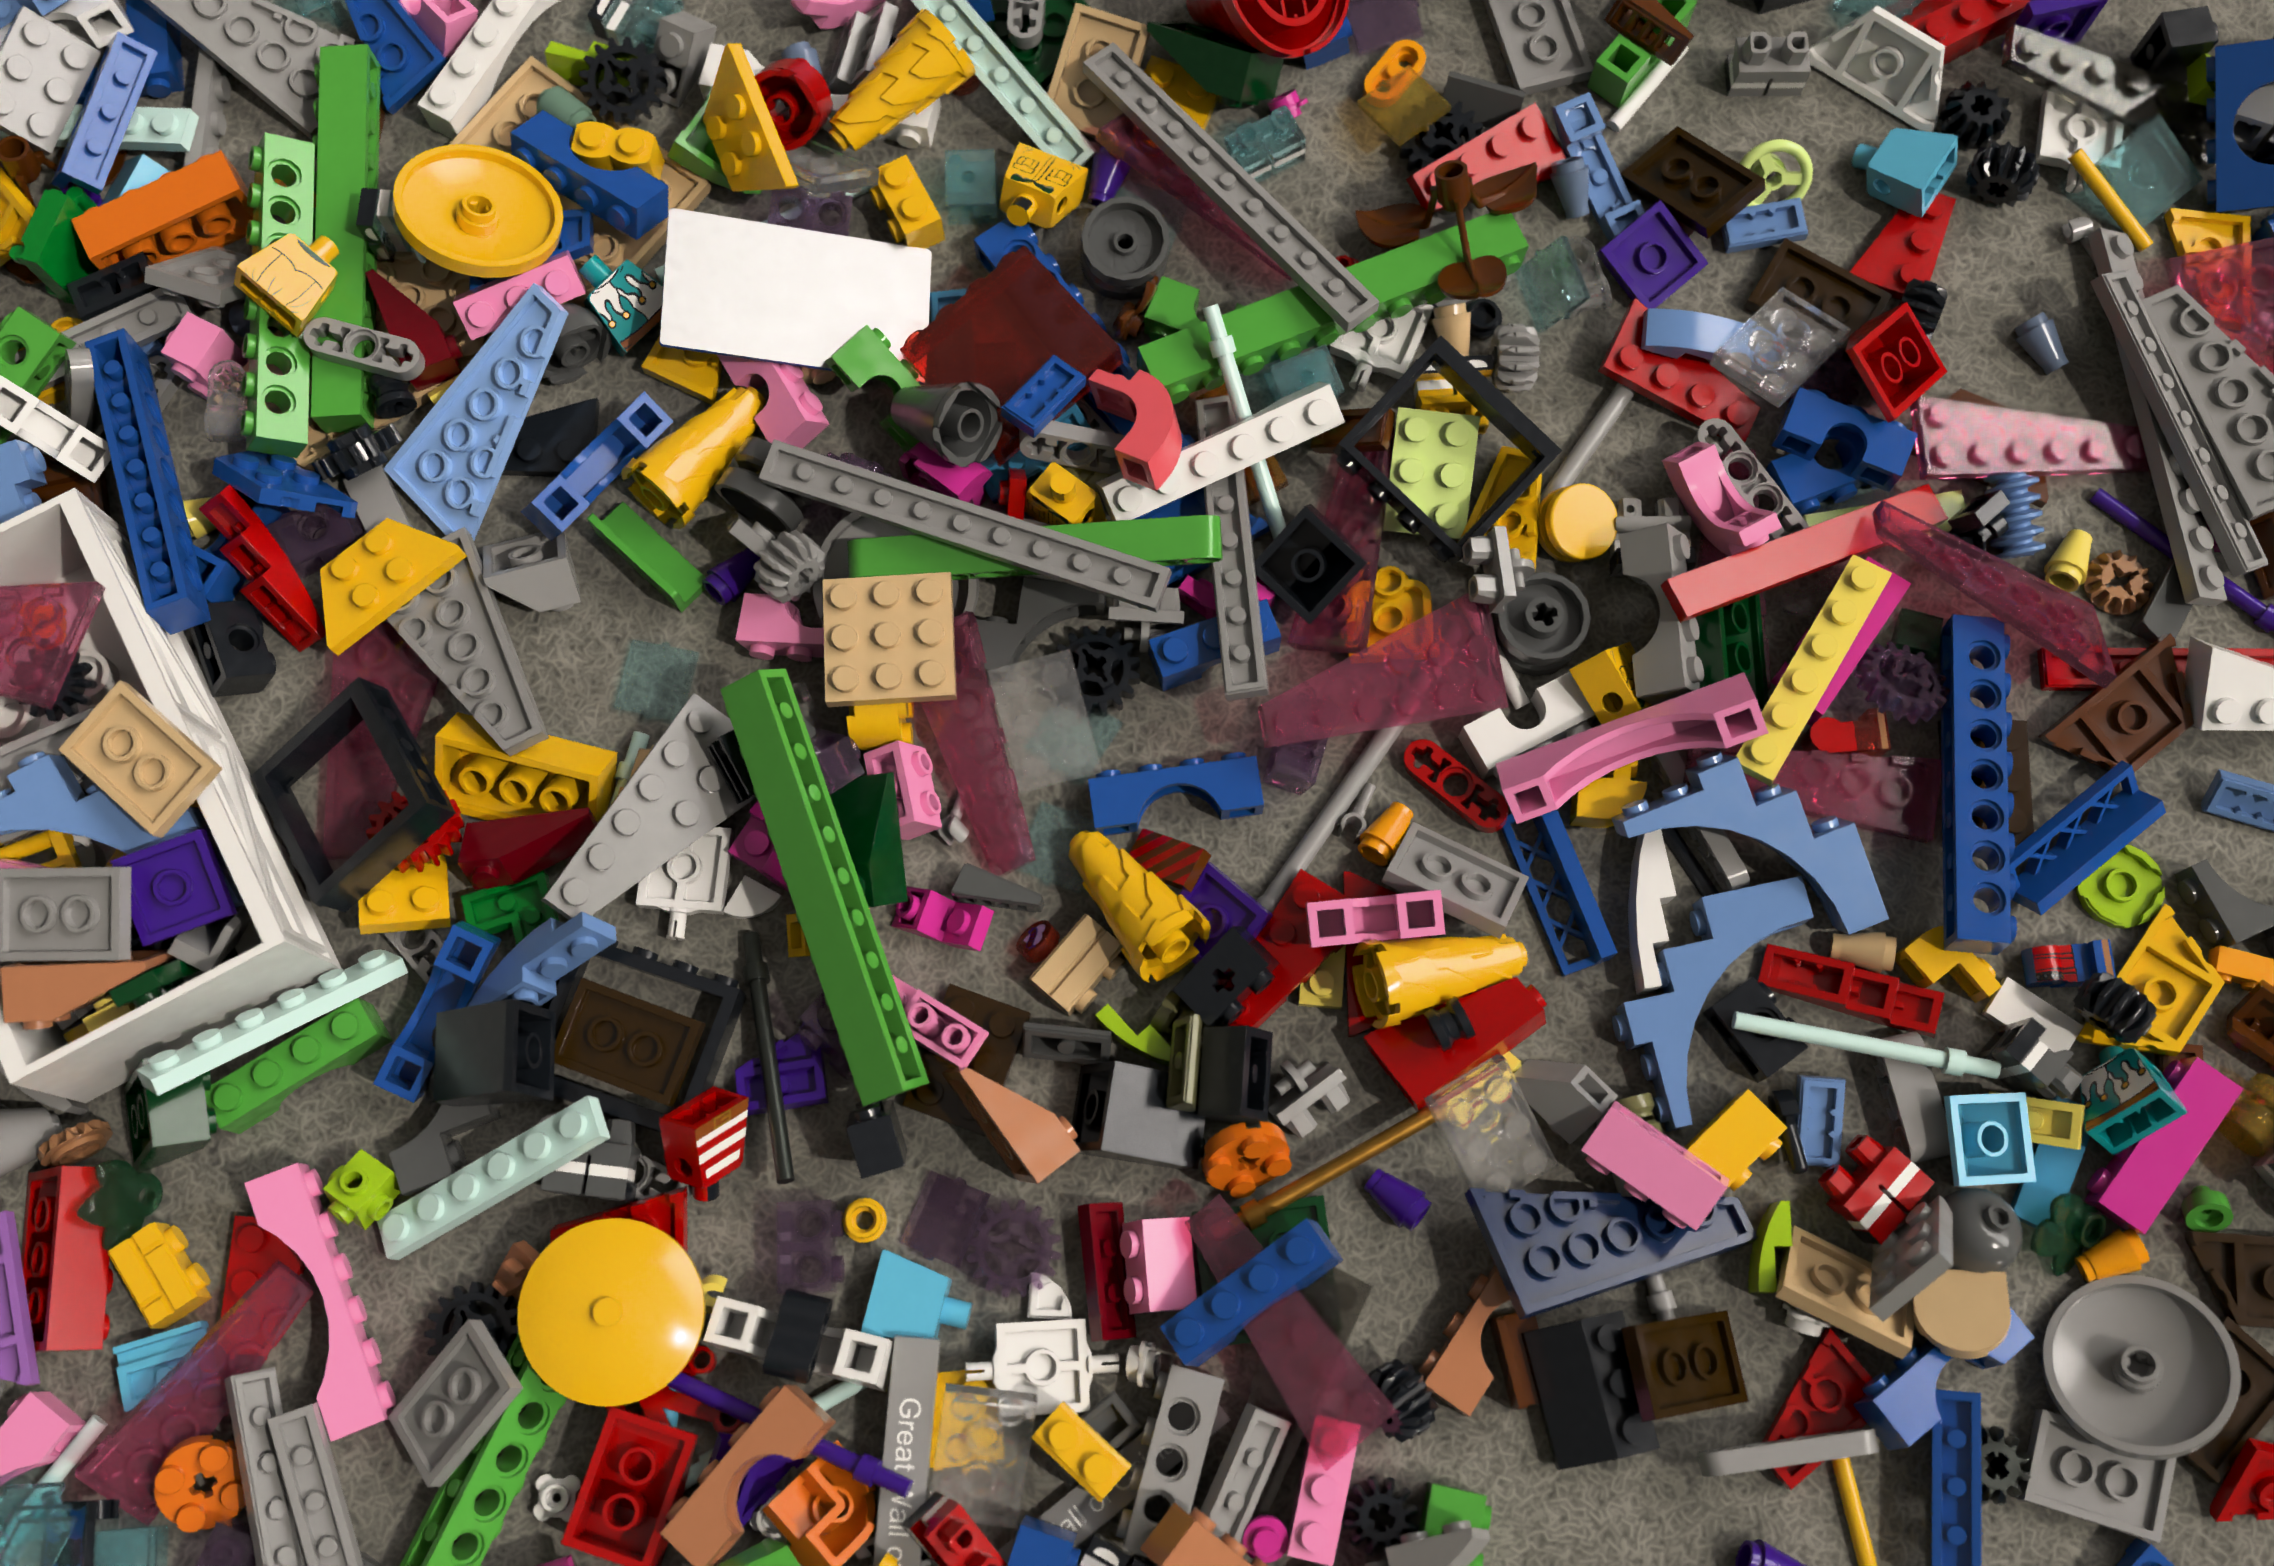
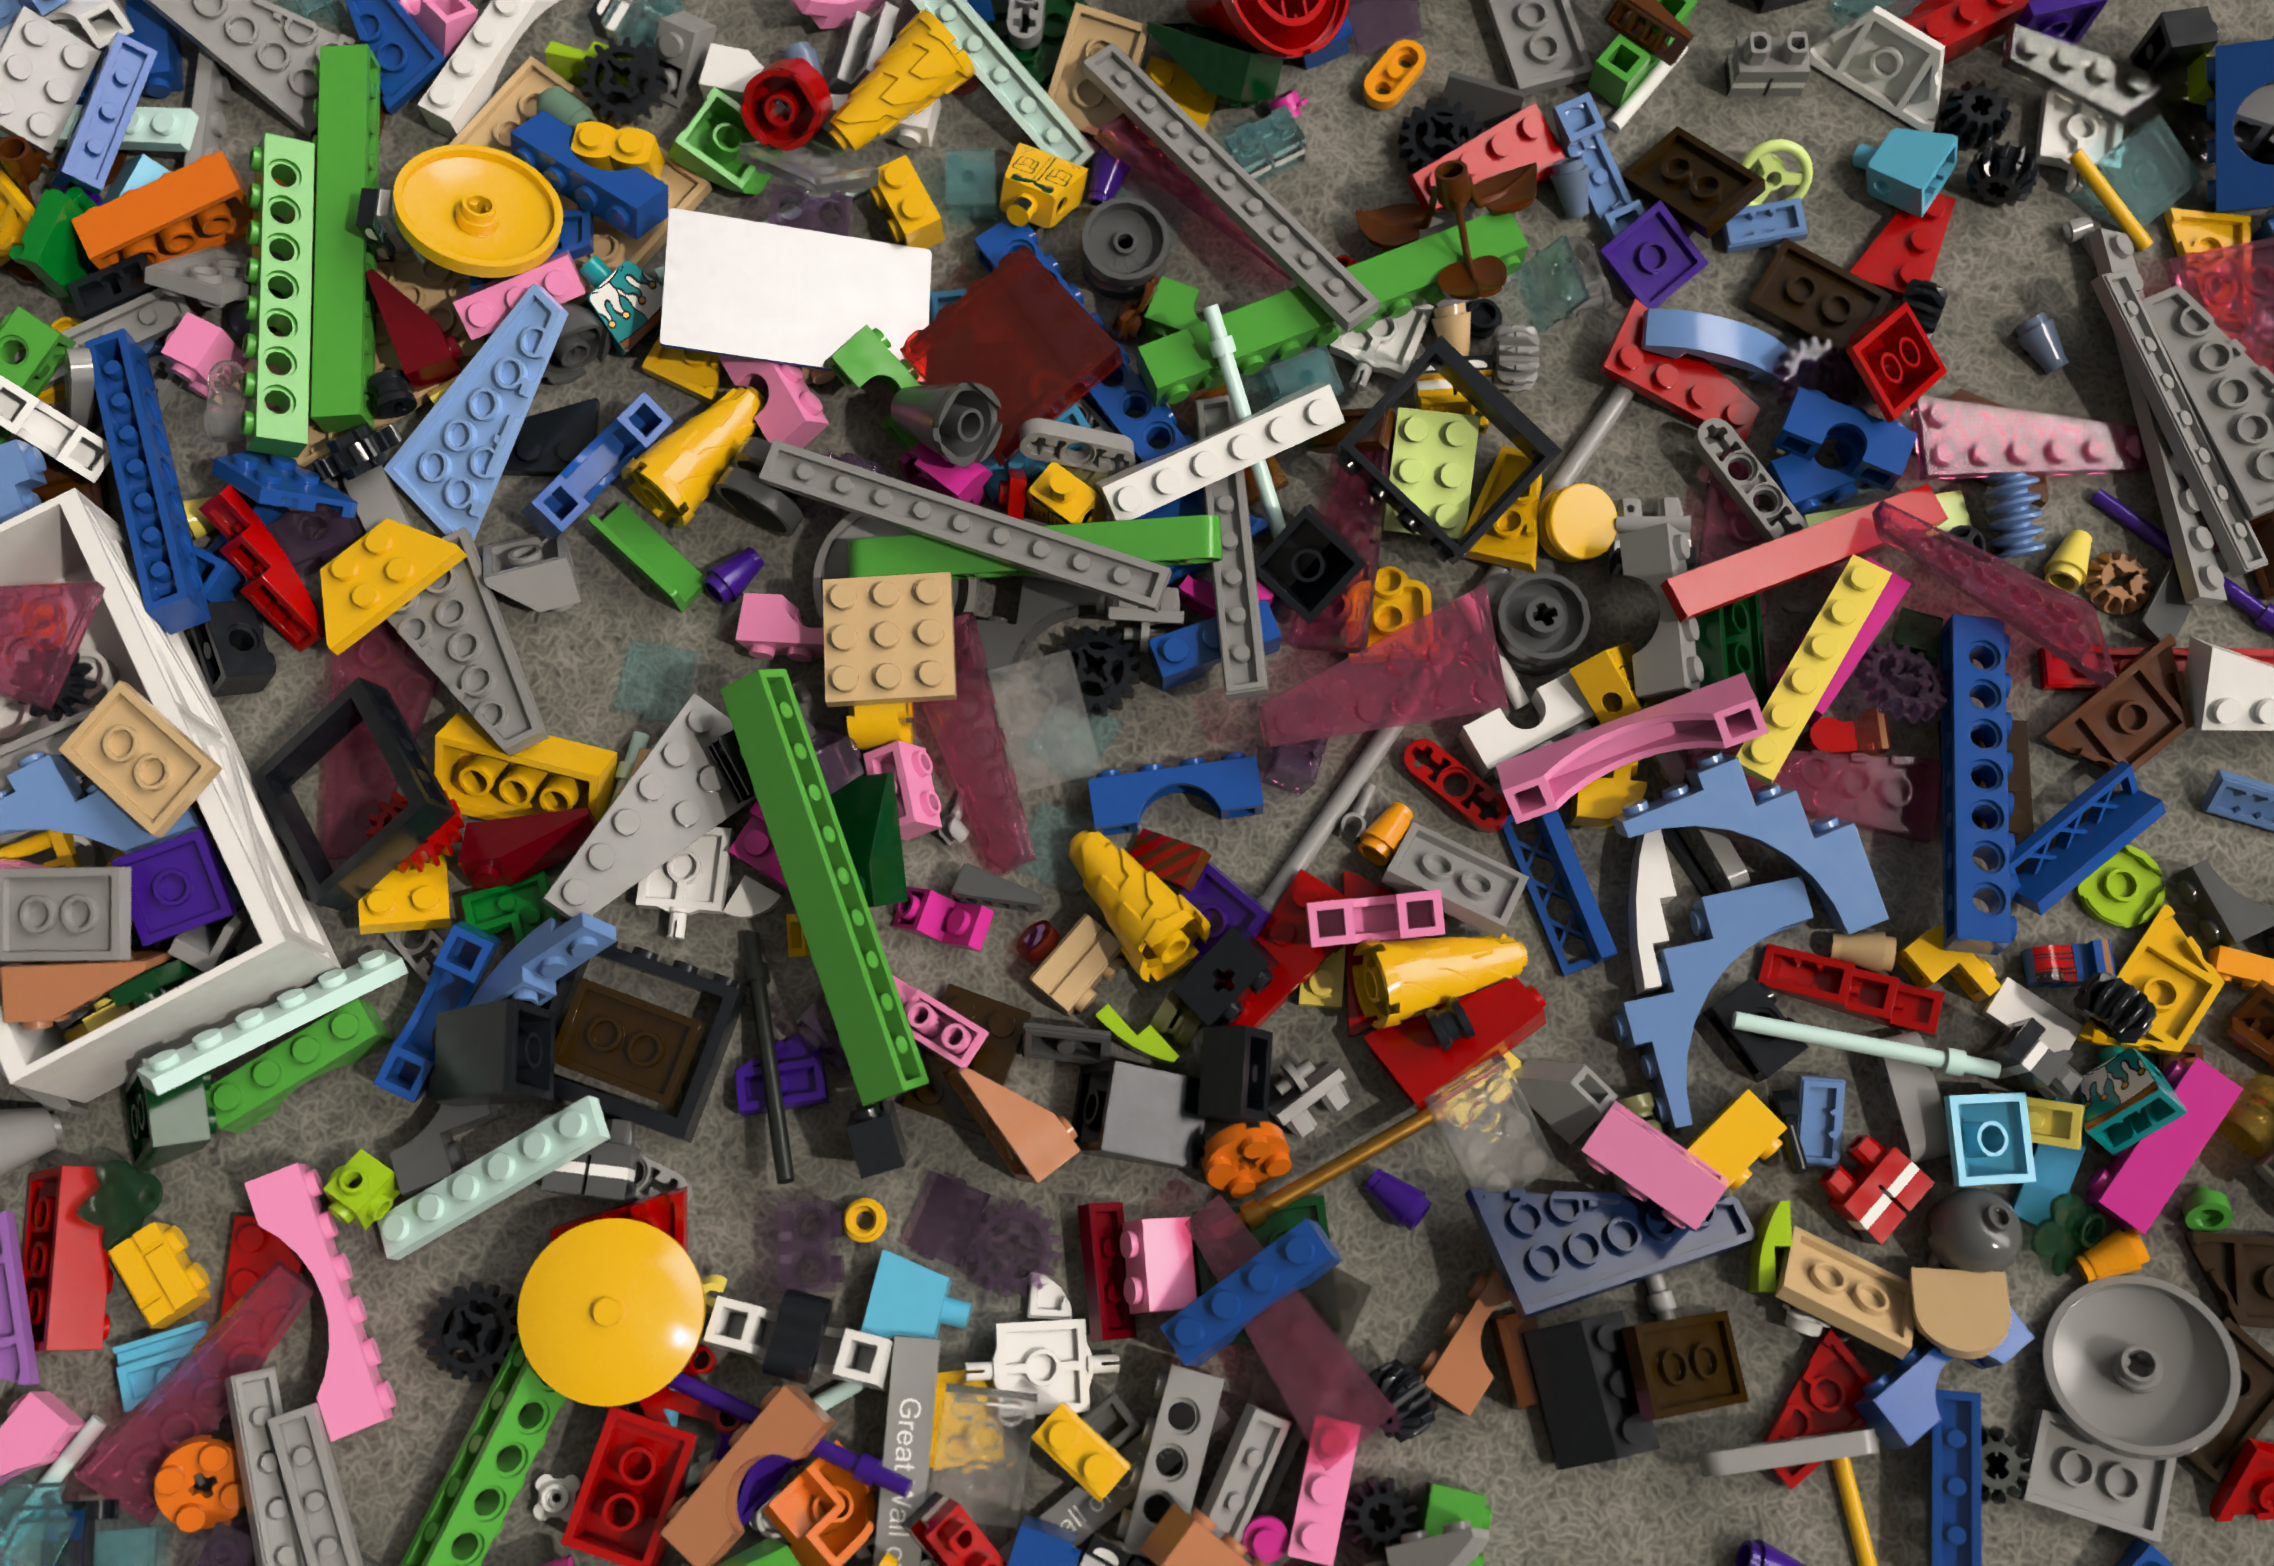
(75, 1144): medium nougat gear -> none
(290, 279): yellow torso -> none
(353, 334): light grey beam -> none
(455, 1403): light grey plate -> none
(515, 1269): nougat tile -> none
(705, 1140): torso -> none
(743, 128): yellow wing -> none
(754, 536): light grey wing -> none
(789, 566): light grey gear -> none
(1043, 396): blue plate -> none
(1143, 1364): white plate -> none
(1155, 440): coral arch -> none
(1185, 1063): olive slope -> none
(1404, 105): clear yellow piece -> none
(1502, 569): light grey hips -> none
(1714, 501): bright pink arch -> none
(1780, 347): clear plate -> none
(1911, 1257): light grey plate -> none
(1982, 516): black tile -> none

